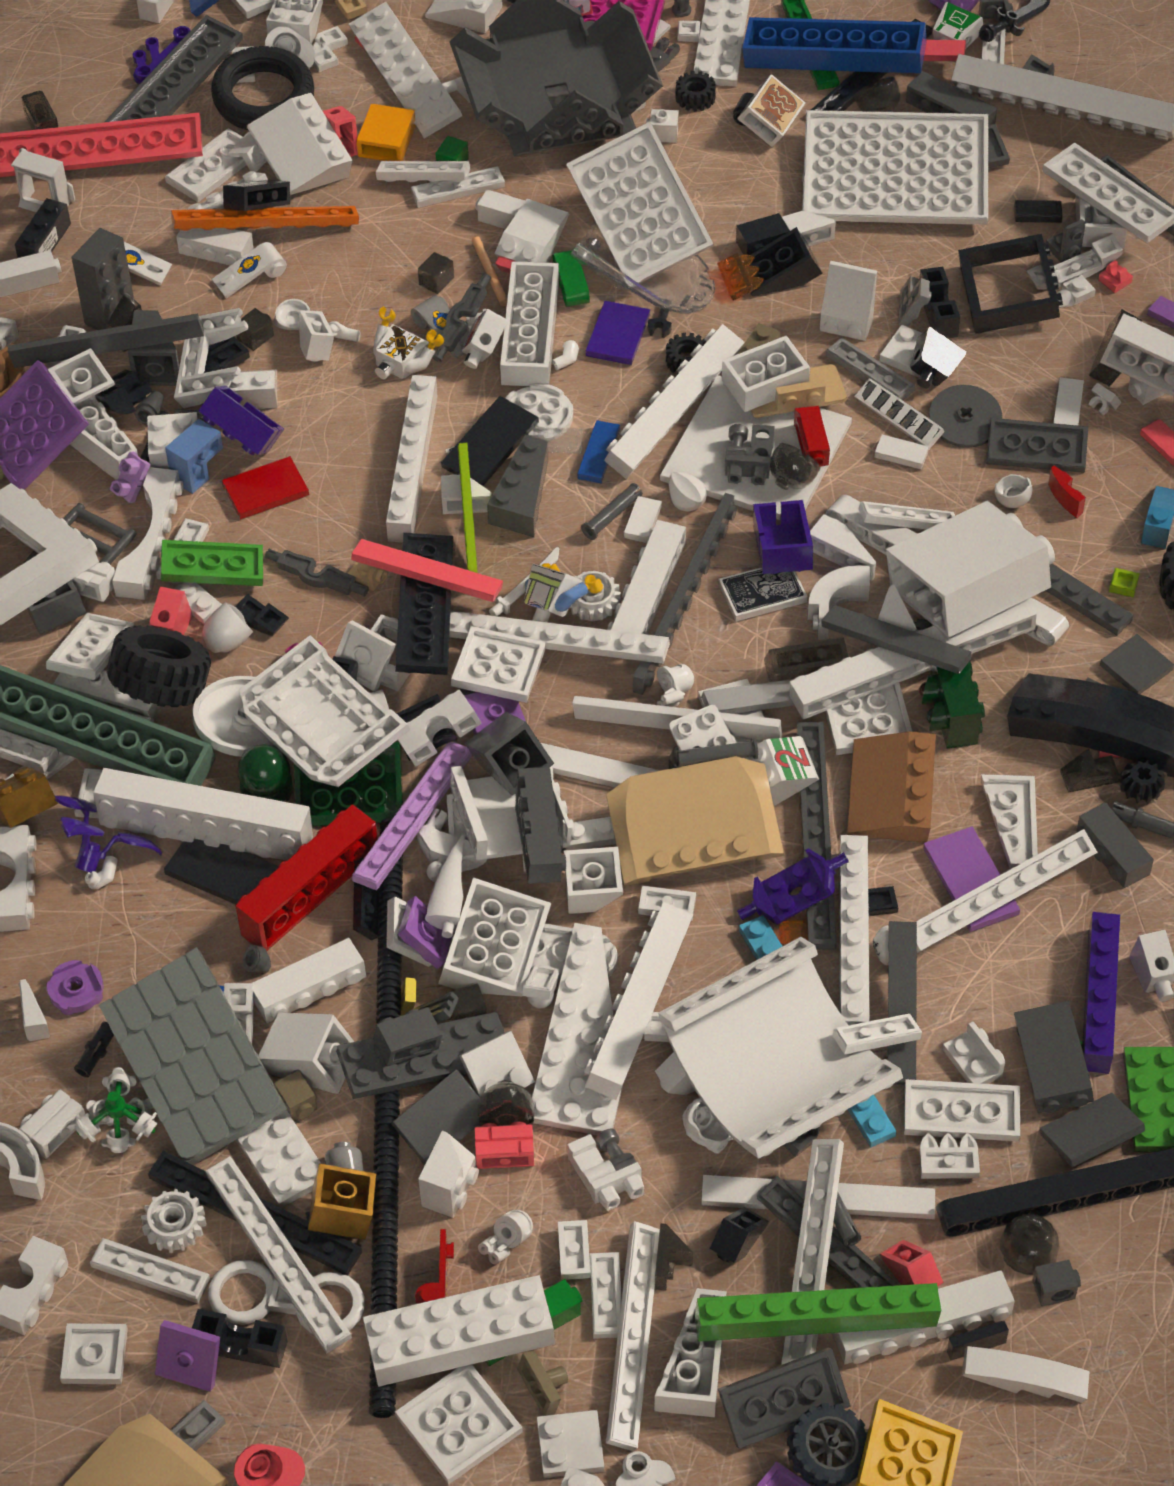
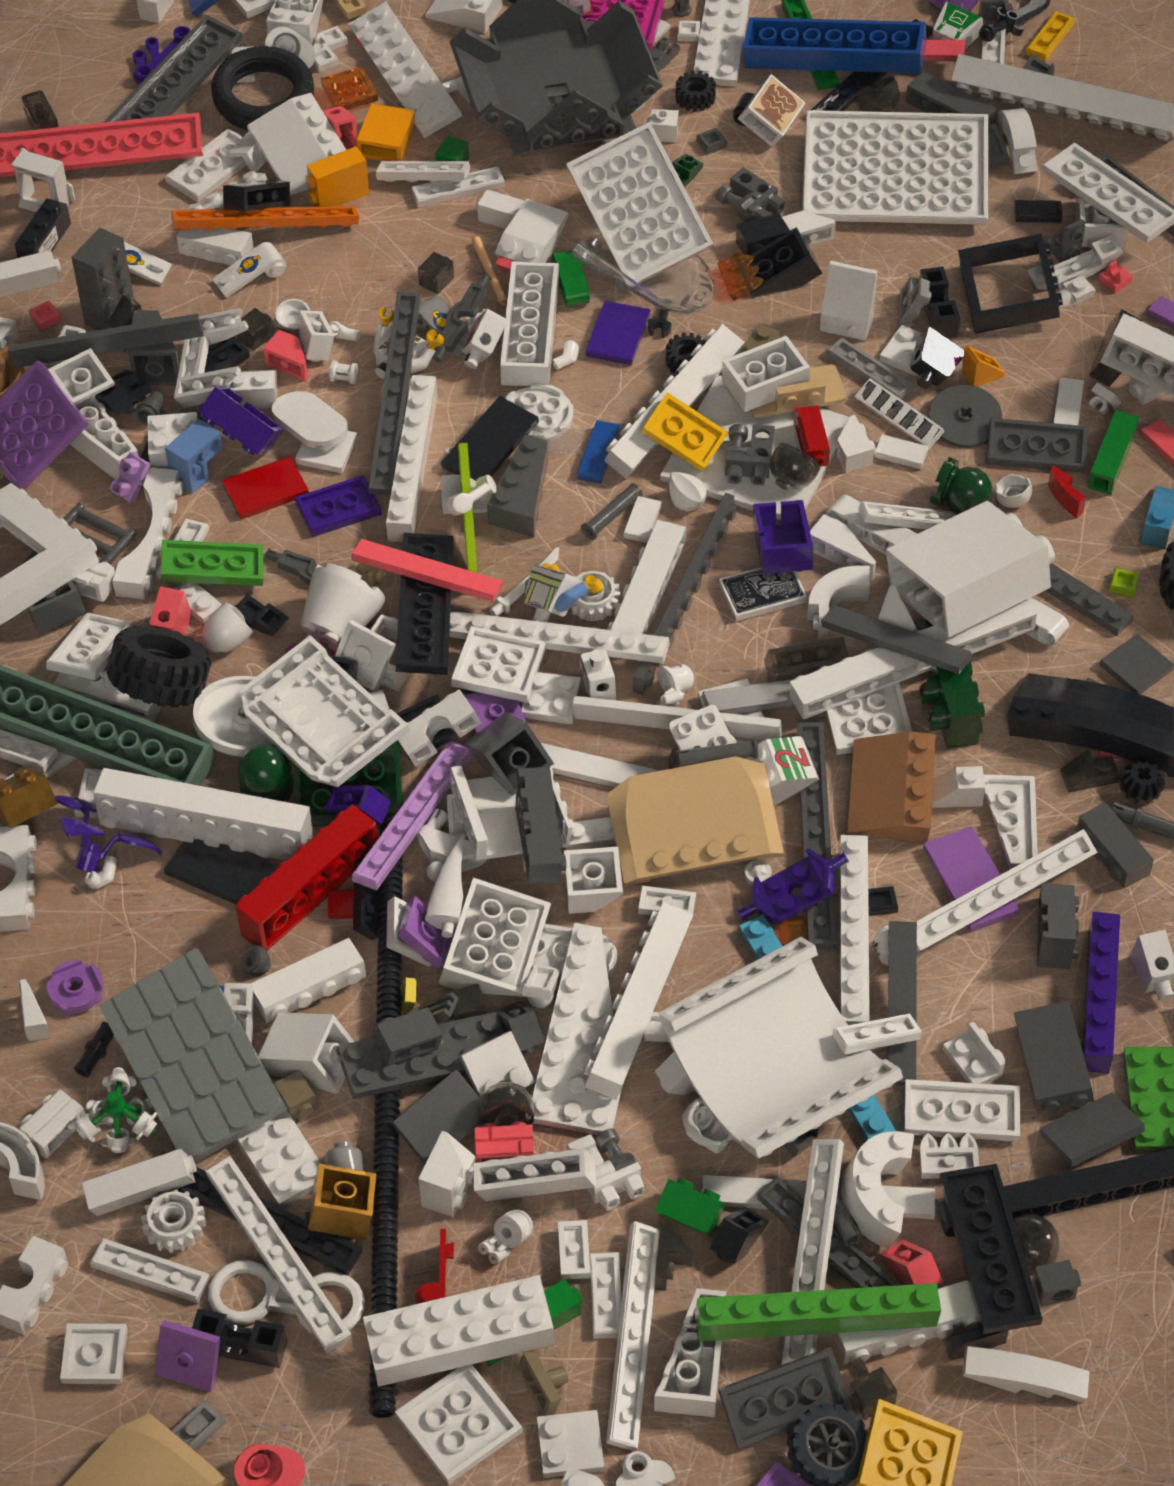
(45, 315): none -> coral plate
(139, 1182): none -> white brick
(286, 355): none -> coral slope
(309, 419): none -> white tile
(328, 459): none -> white plate
(334, 600): none -> white cone
(337, 178): none -> light orange brick
(337, 506): none -> dark purple tile
(340, 904): none -> red tile
(343, 372): none -> white bush
(349, 88): none -> clear orange plate
(363, 797): none -> dark purple slope
(395, 392): none -> dark grey plate
(463, 502): none -> white bar
(523, 1024): none -> dark grey slope
(534, 1174): none -> white brick
(552, 698): none -> white plate
(596, 670): none -> white torso
(684, 432): none -> yellow plate
(687, 168): none -> dark green slope
(690, 1207): none -> green brick
(711, 141): none -> dark grey tile
(756, 195): none -> dark grey hips
(757, 868): none -> white tile
(853, 446): none -> white slope
(862, 1190): none -> white brick
(869, 1388): none -> clear smoke brick
(959, 788): none -> white slope
(961, 487): none -> dark green tile
(980, 367): none -> light orange slope
(990, 1249): none -> black plate
(1021, 139): none -> white arch
(1050, 36): none -> yellow tile
(1057, 926): none -> dark grey wedge
(1113, 452): none -> green brick

